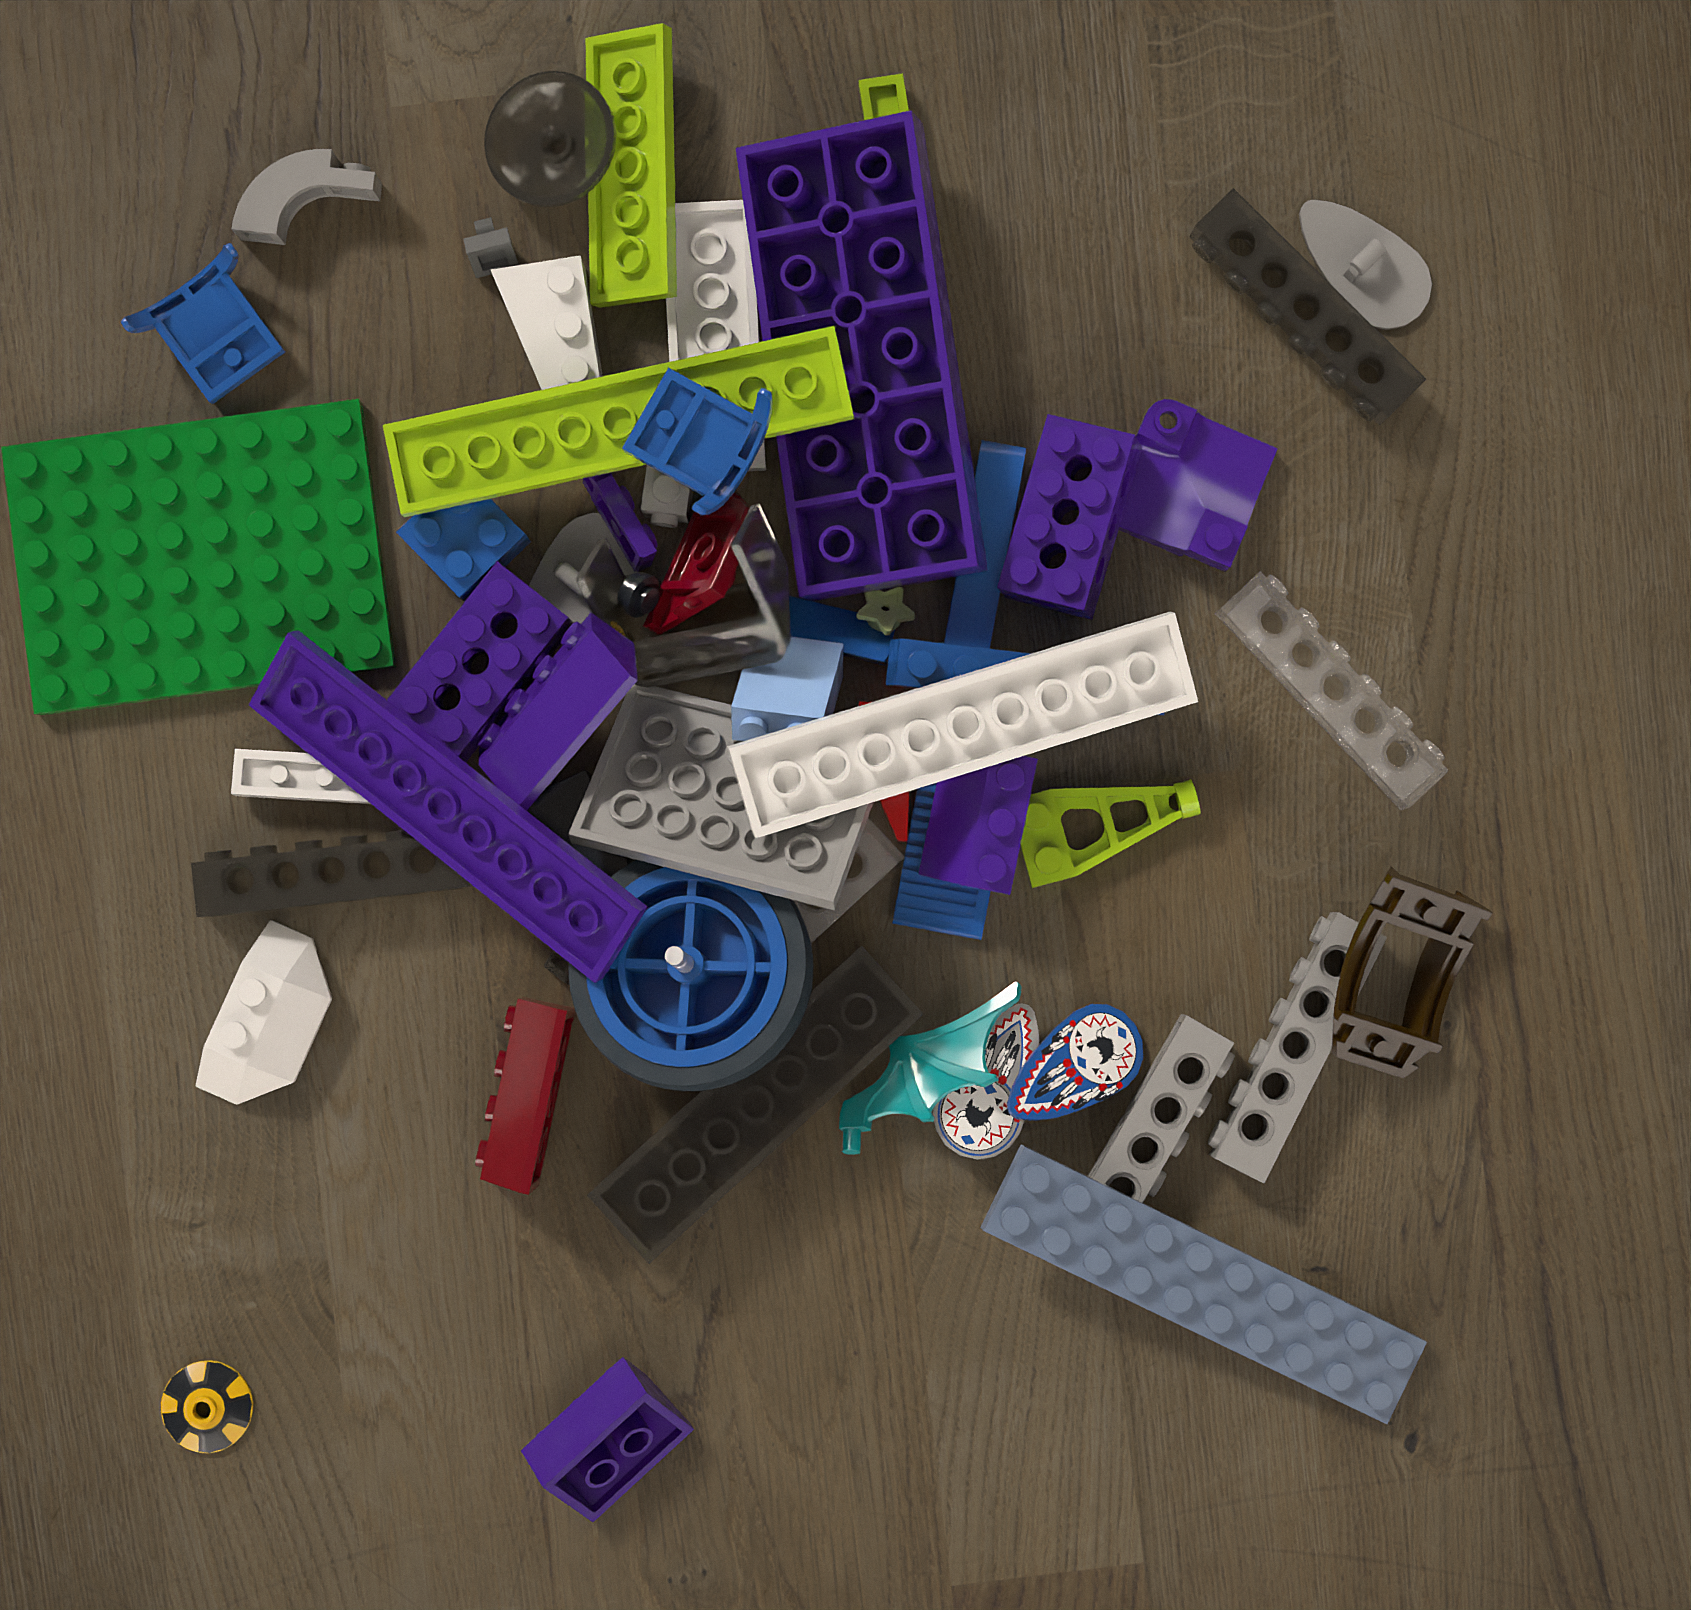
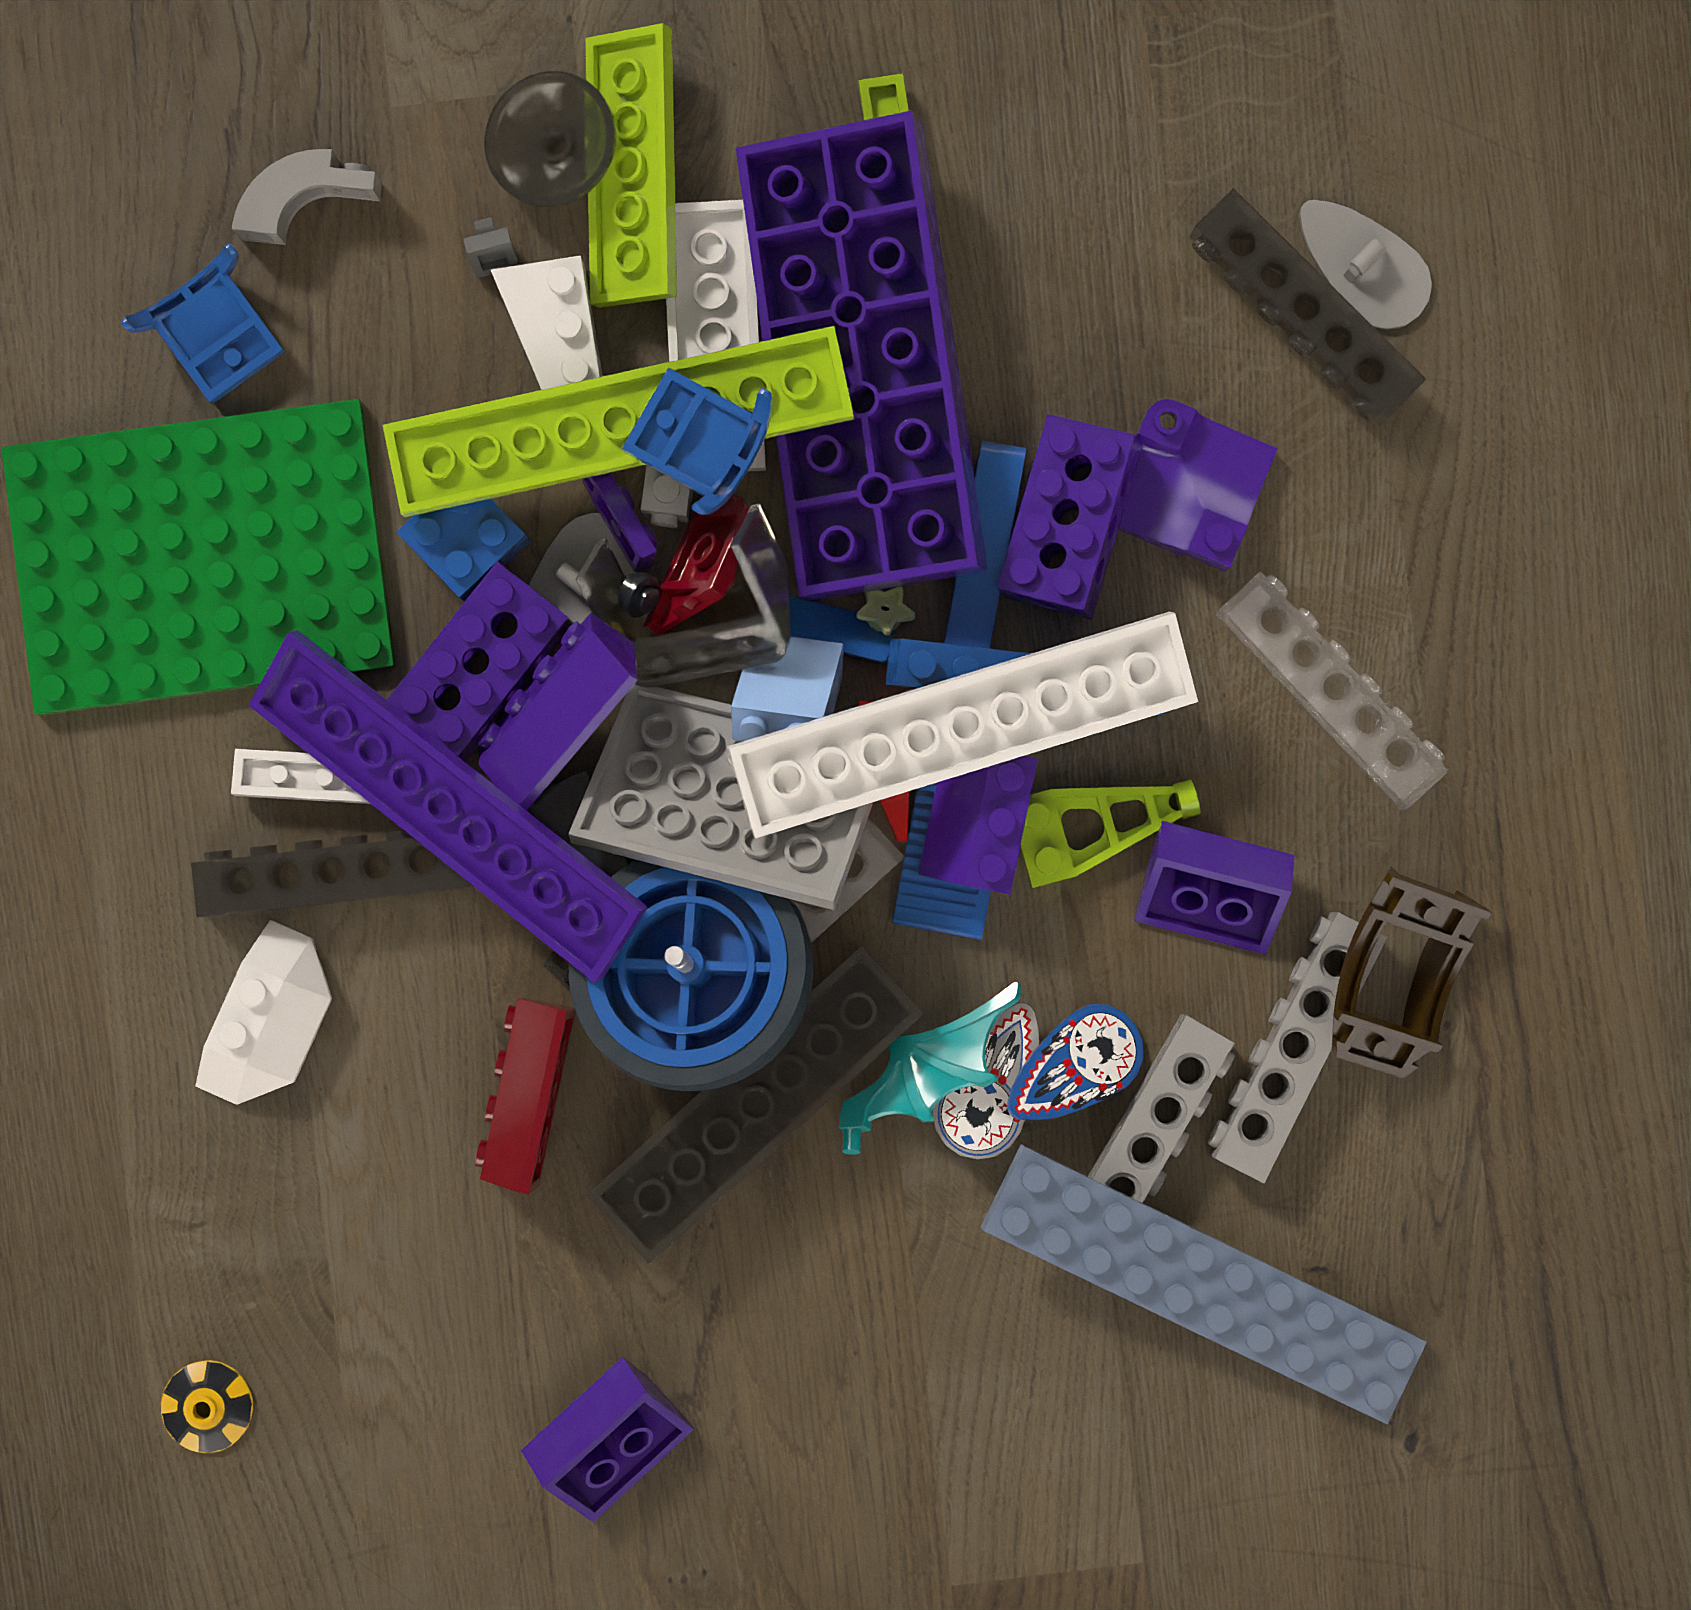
(1215, 887): none -> dark purple slope

